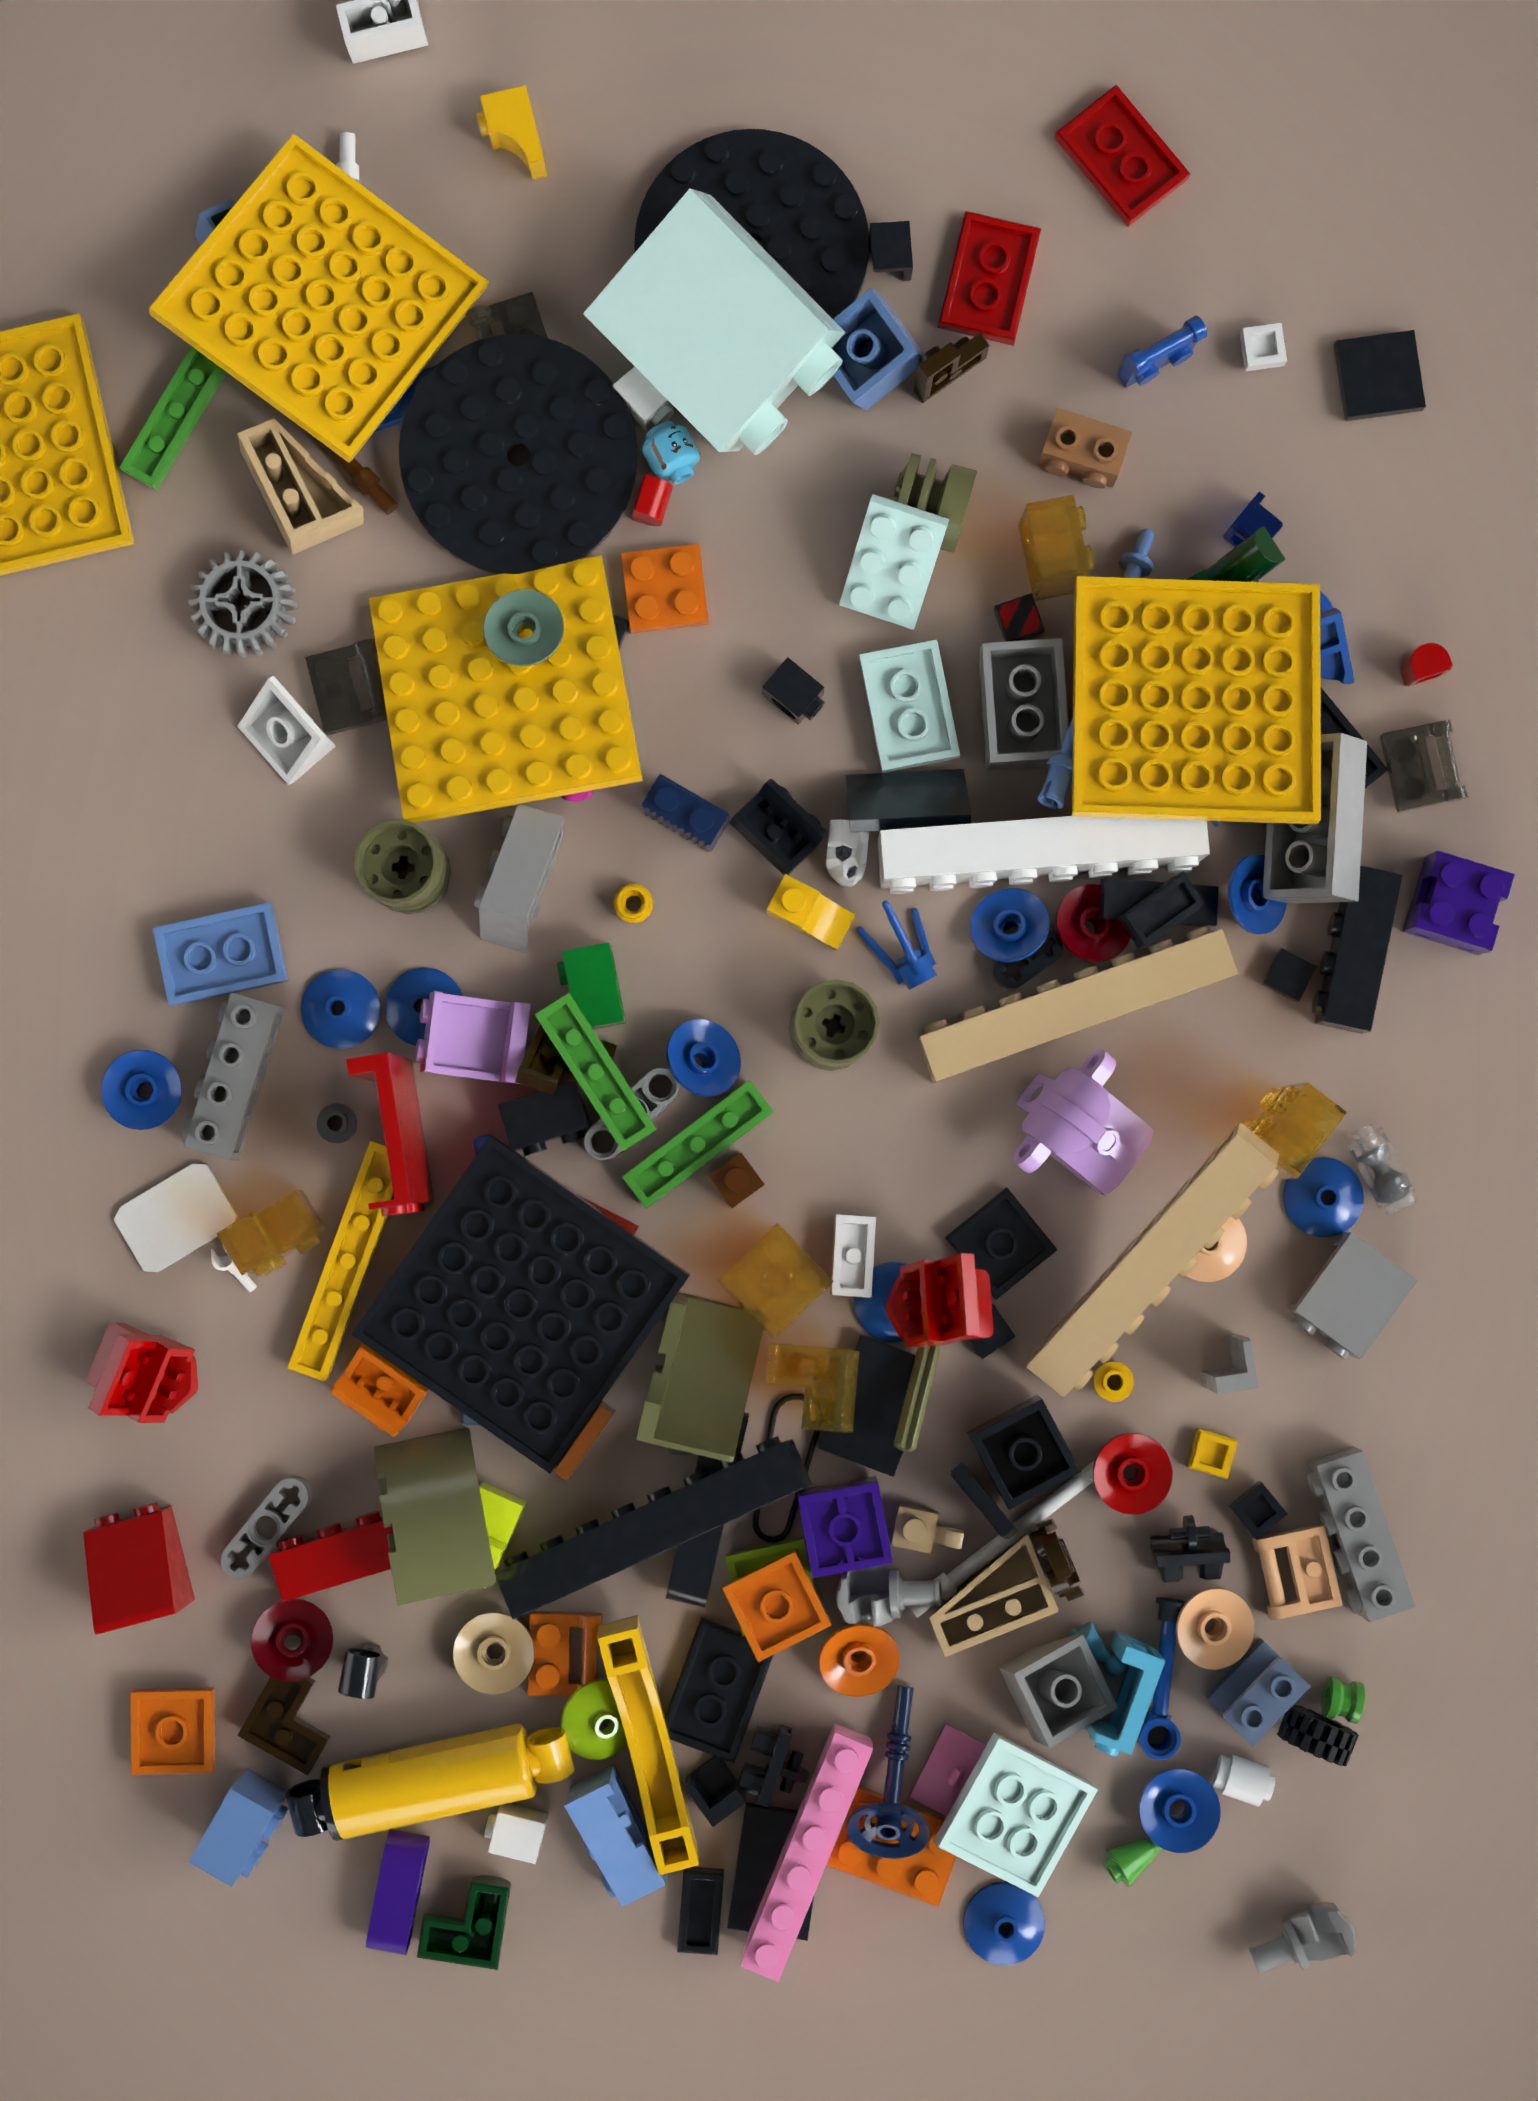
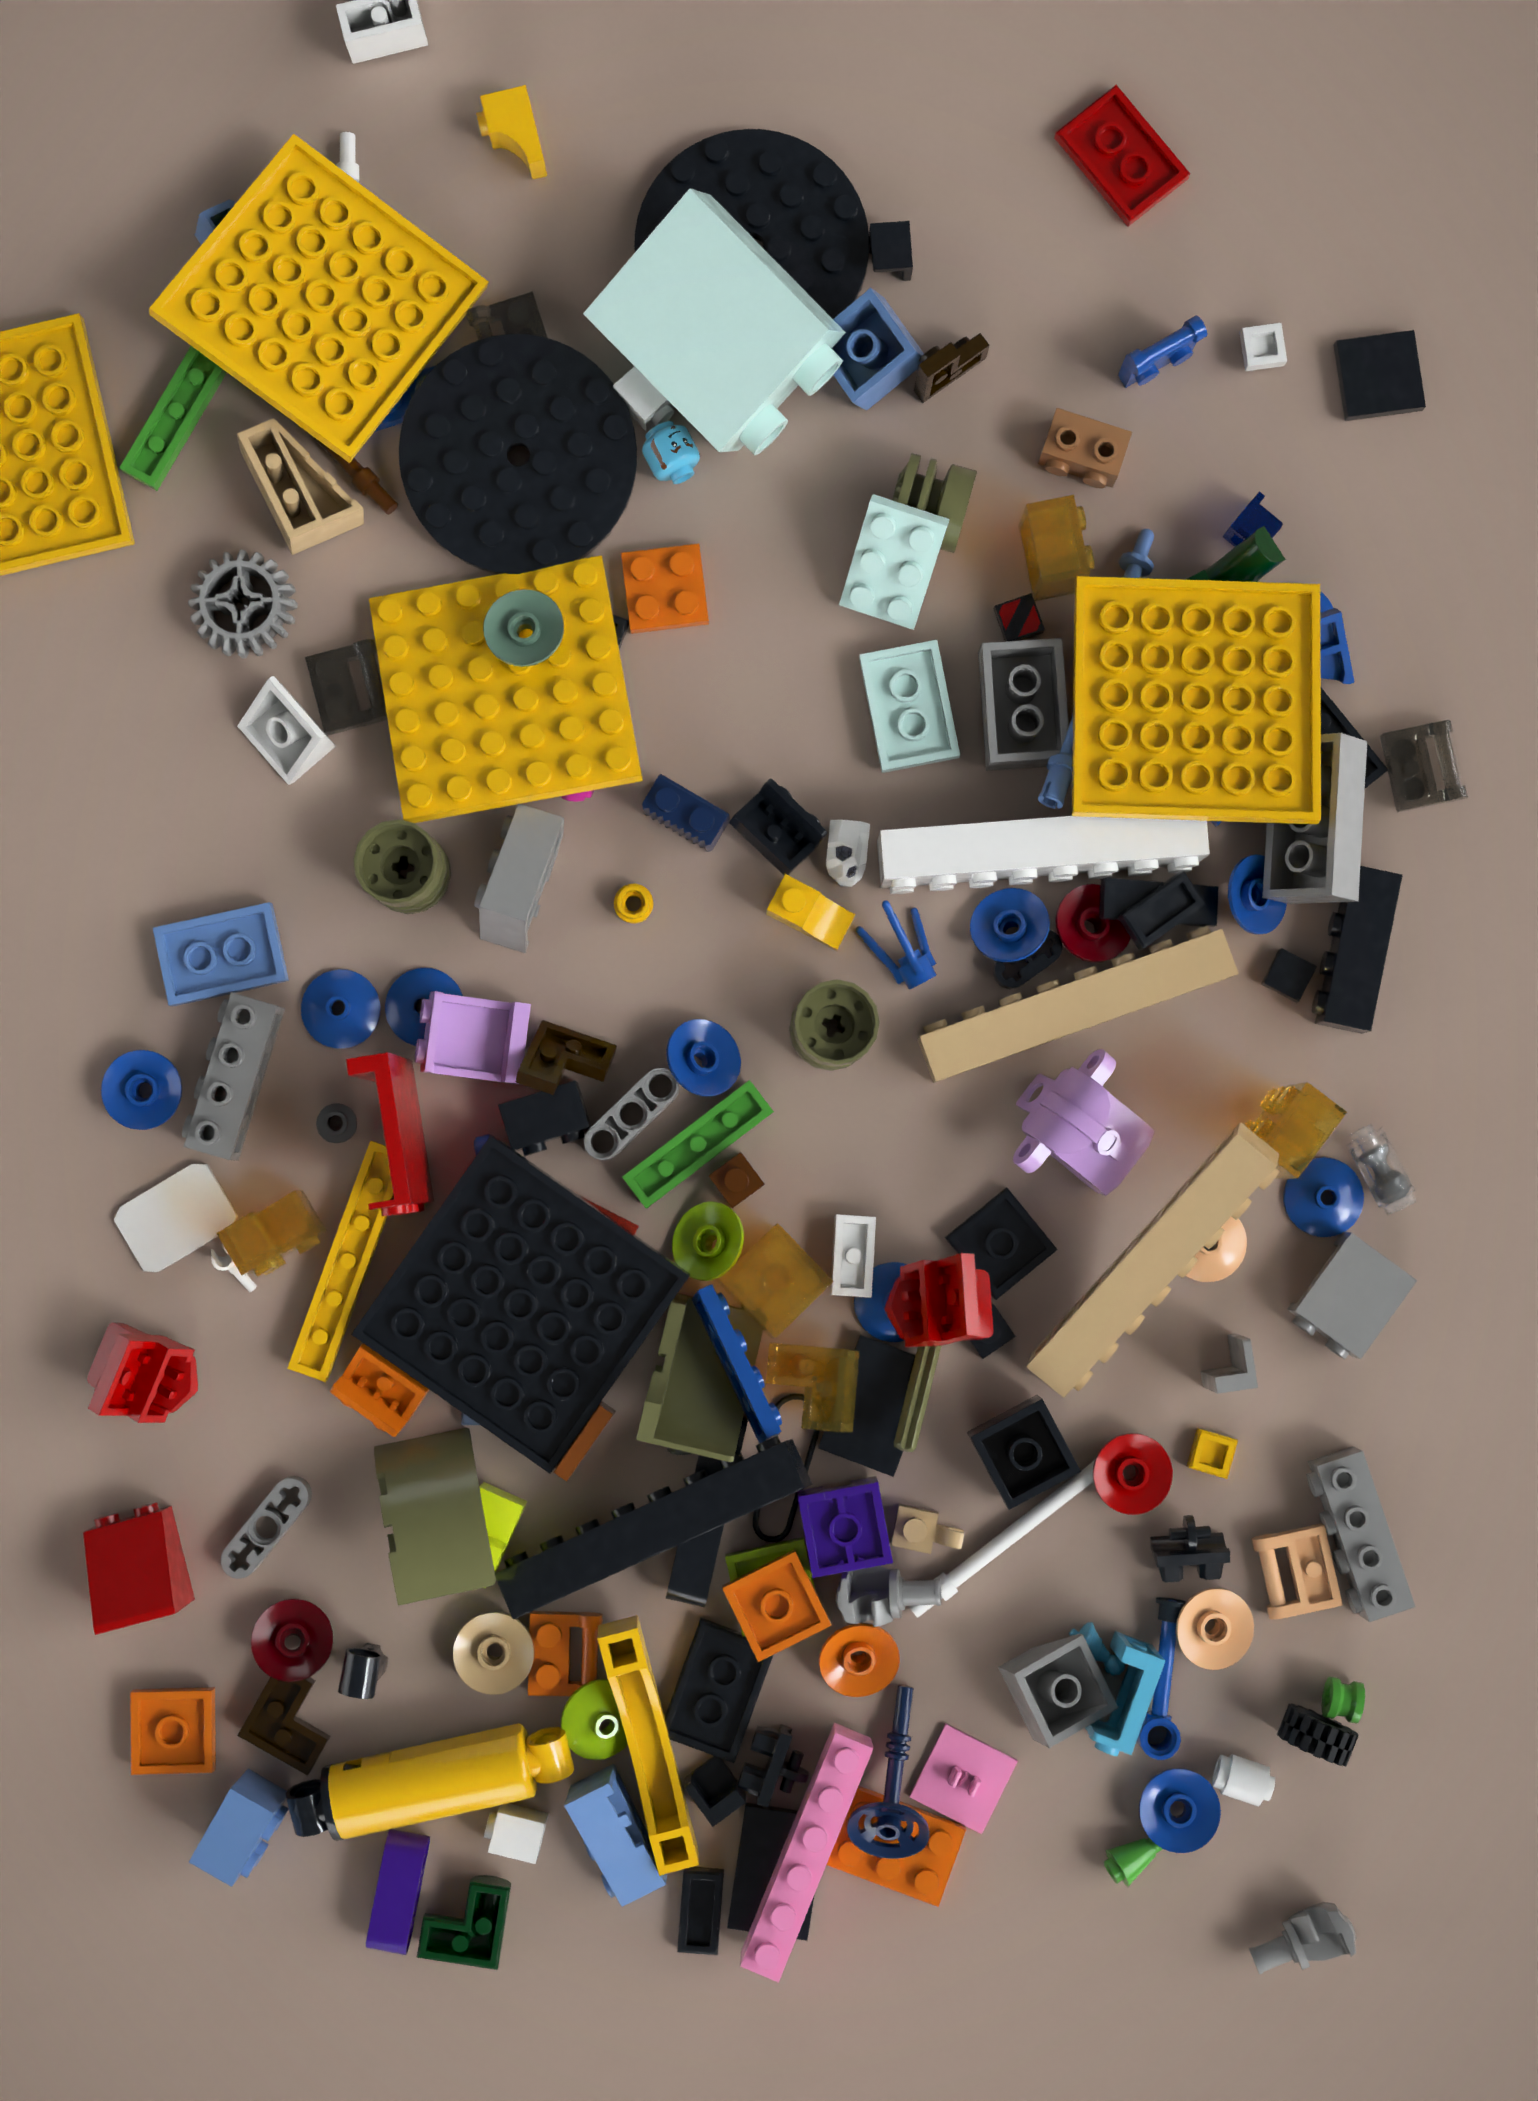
(331, 1557): red brick -> none
(593, 984): green brick -> none
(596, 1072): bright green plate -> none
(652, 501): red brick -> none
(695, 1236): none -> lime dish
(730, 1349): none -> blue plate
(794, 692): black brick -> none
(907, 800): black tile -> none
(983, 1501): black tile -> none
(989, 278): red tile -> none
(996, 1601): tan wedge -> none
(1000, 1904): blue dish -> none
(1015, 1815): light aqua plate -> none
(1063, 1571): dark brown plate -> none
(1103, 1373): yellow plate -> none
(1257, 1510): black plate -> none
(1257, 1692): sand blue panel -> none
(1425, 663): red brick -> none
(1457, 902): dark purple piece -> none

